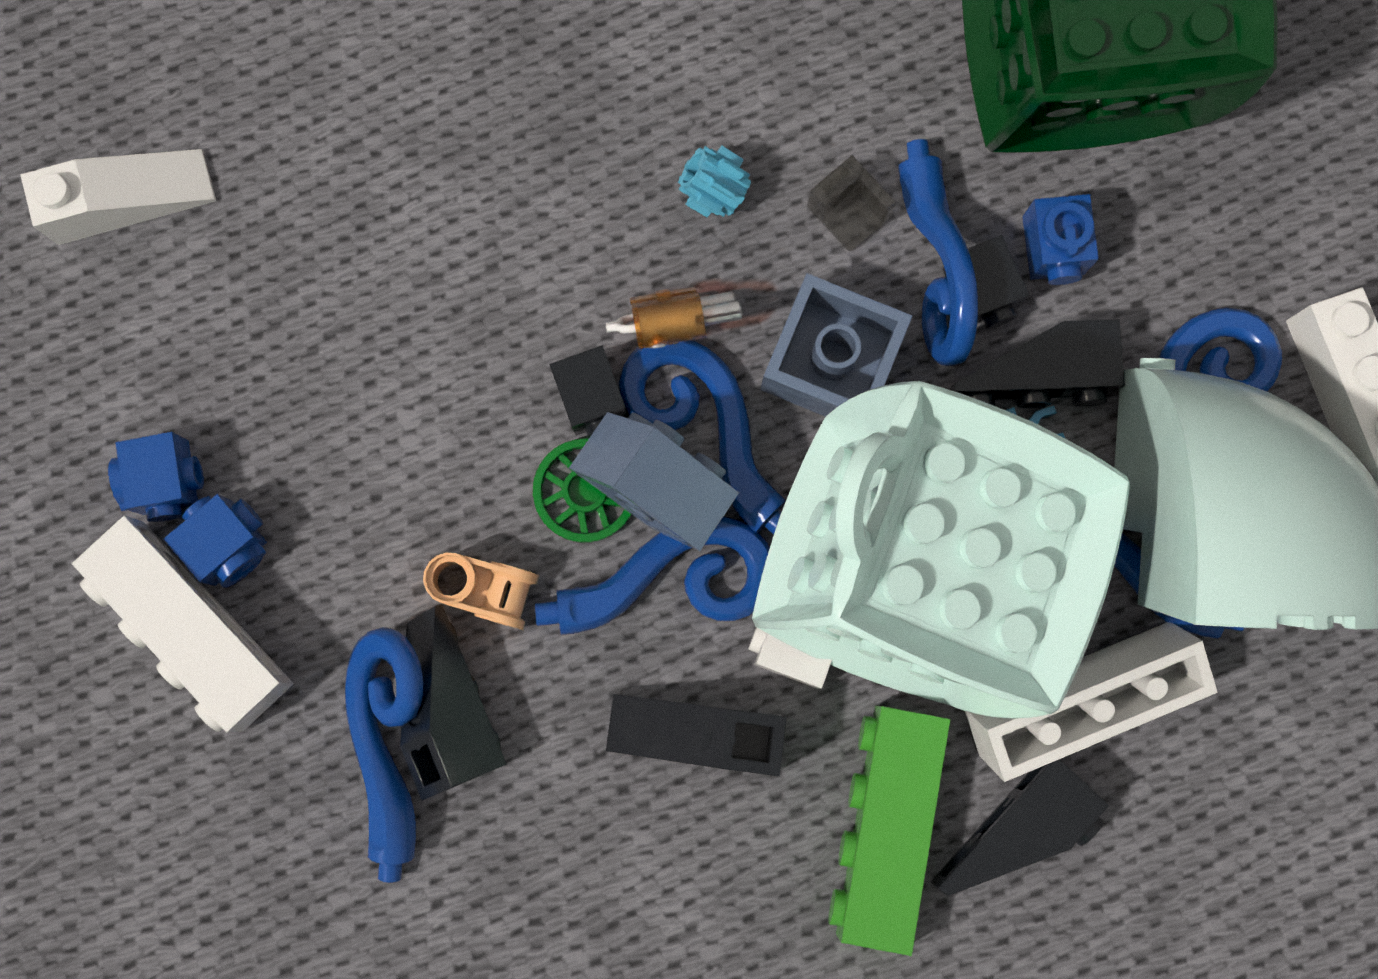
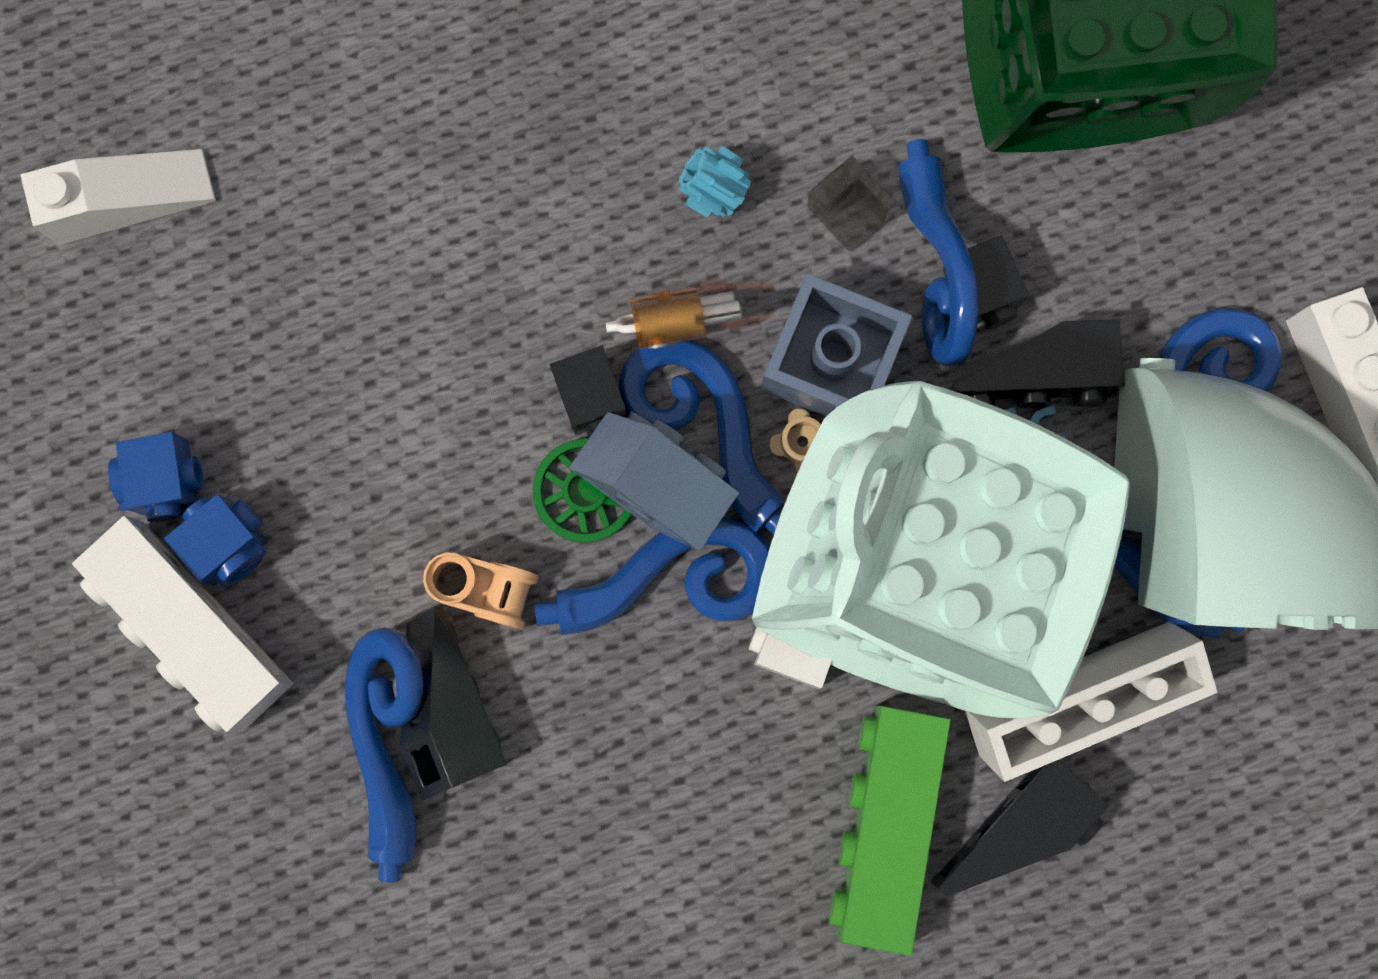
(697, 734): black slope -> none
(786, 445): none -> tan plate
(1060, 238): blue brick -> none

